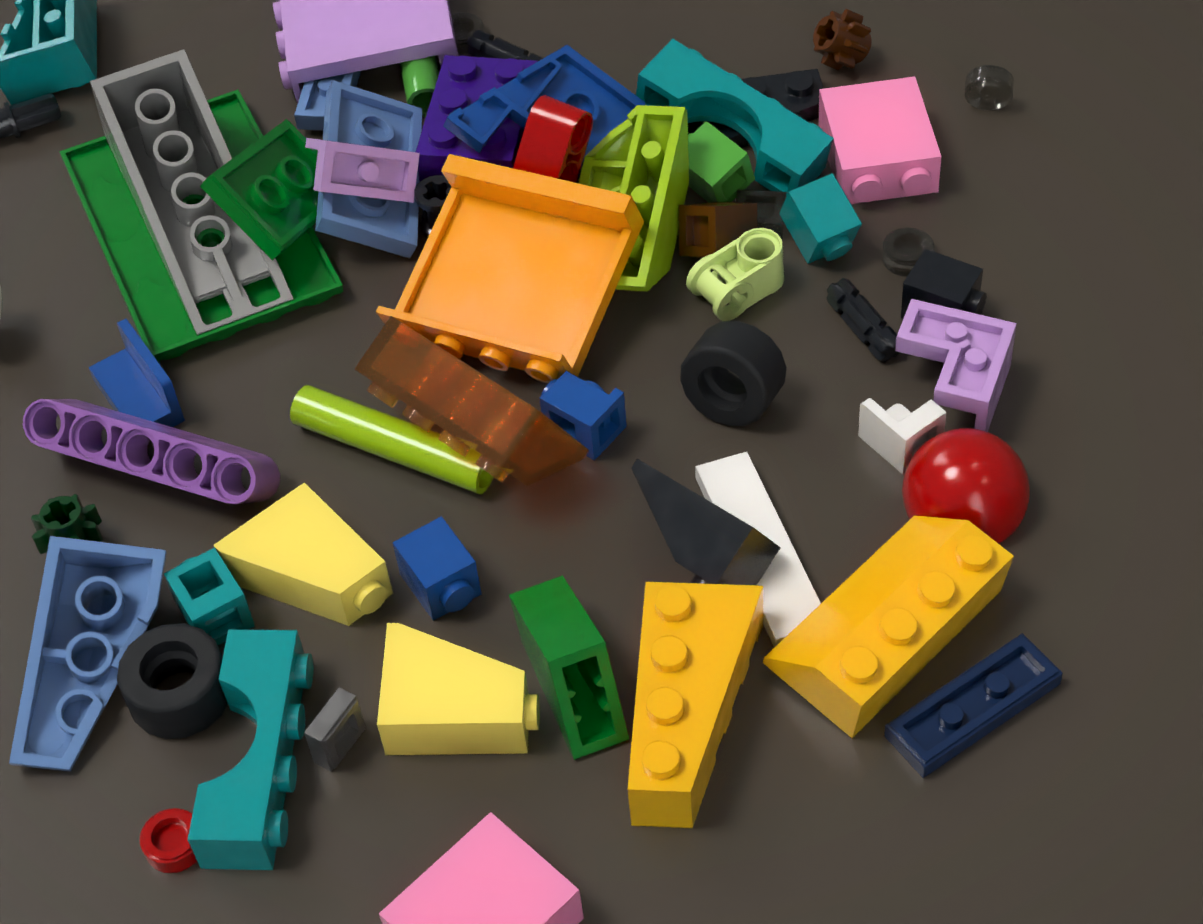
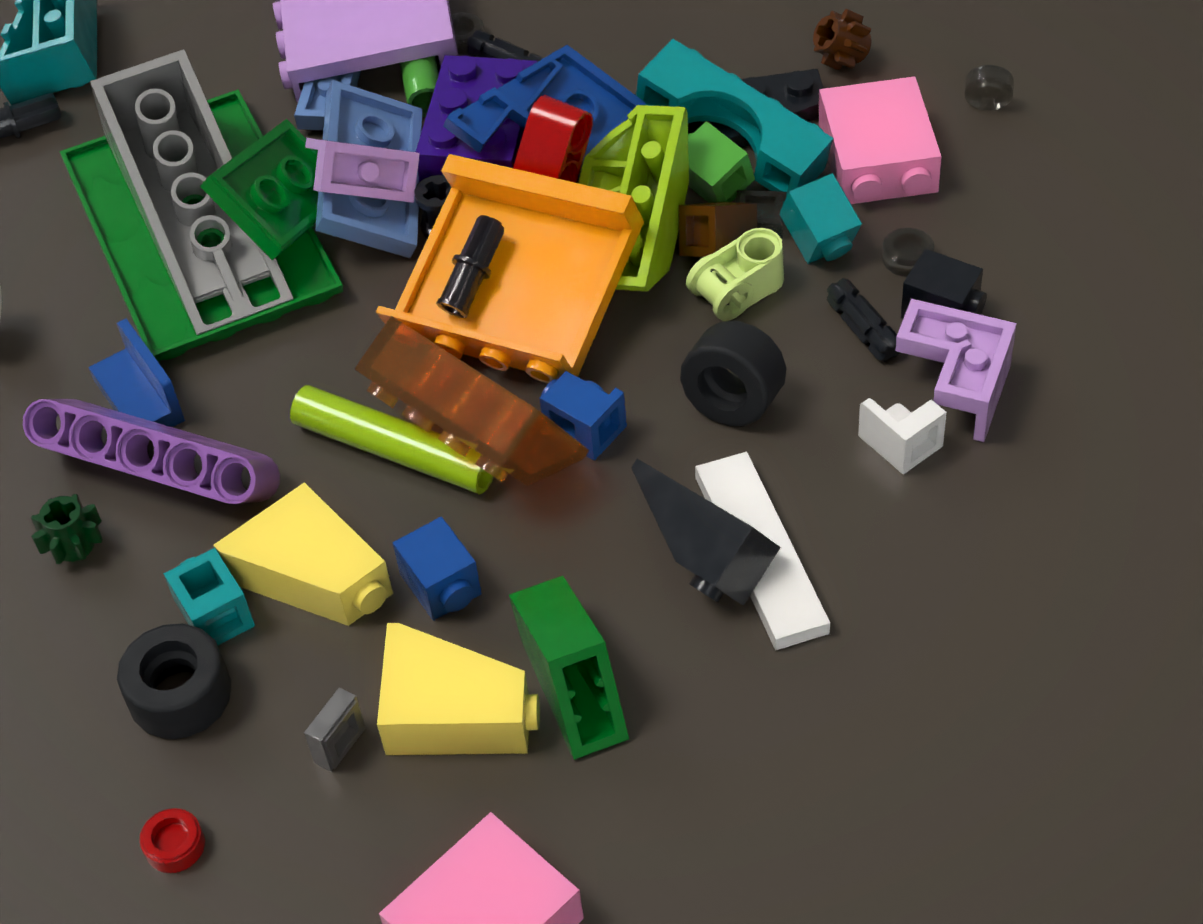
(87, 615): medium blue wedge -> none
(241, 813): teal arch -> none
(471, 266): none -> black axle
(687, 680): yellow wedge -> none
(890, 618): yellow slope -> none
(968, 478): red piece -> none
(972, 705): dark blue tile -> none

